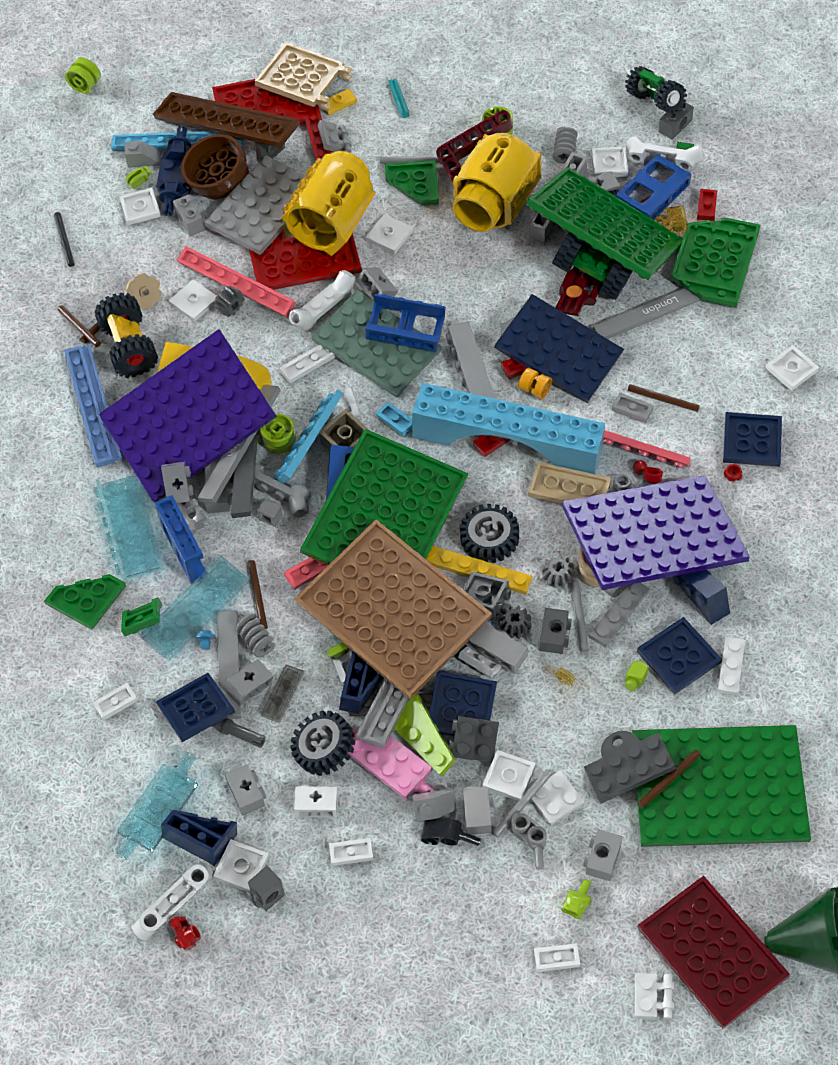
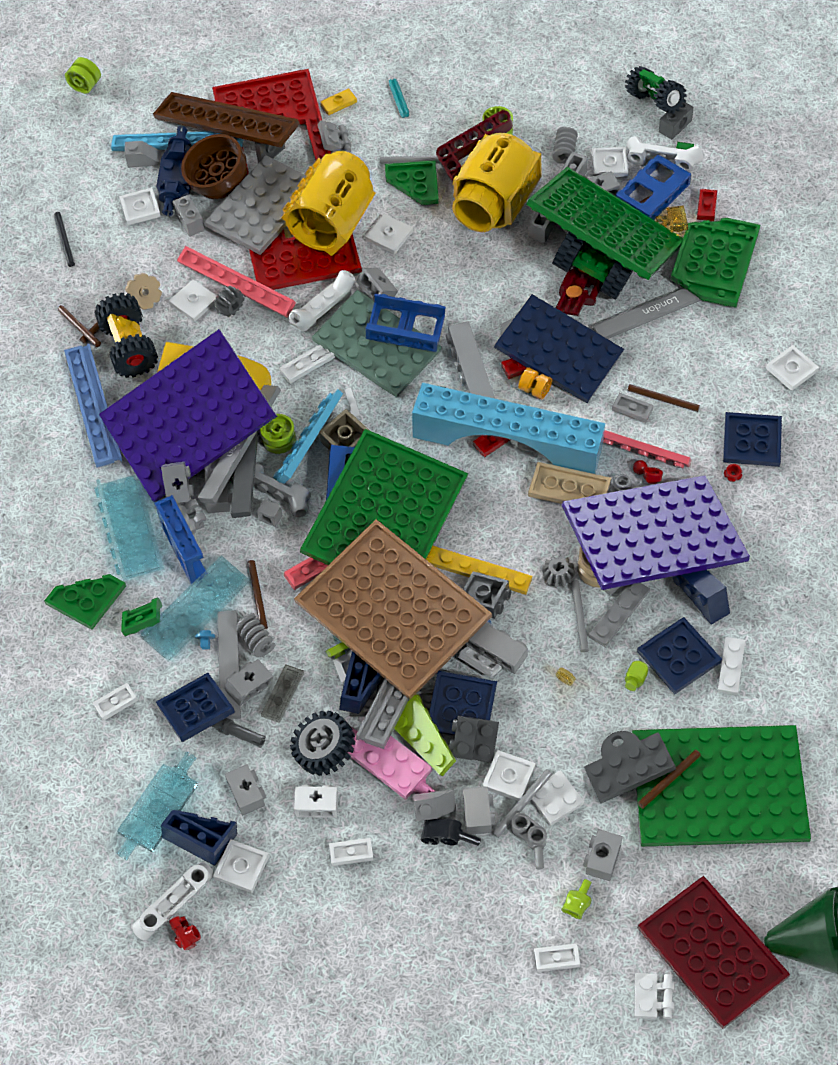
(138, 176): lime arm -> none
(265, 889): dark grey brick -> none
(302, 75): tan plate -> none
(394, 419): medium azure plate -> none
(490, 521): wheel -> none
(515, 628): dark grey gear -> none
(554, 620): dark grey brick -> none

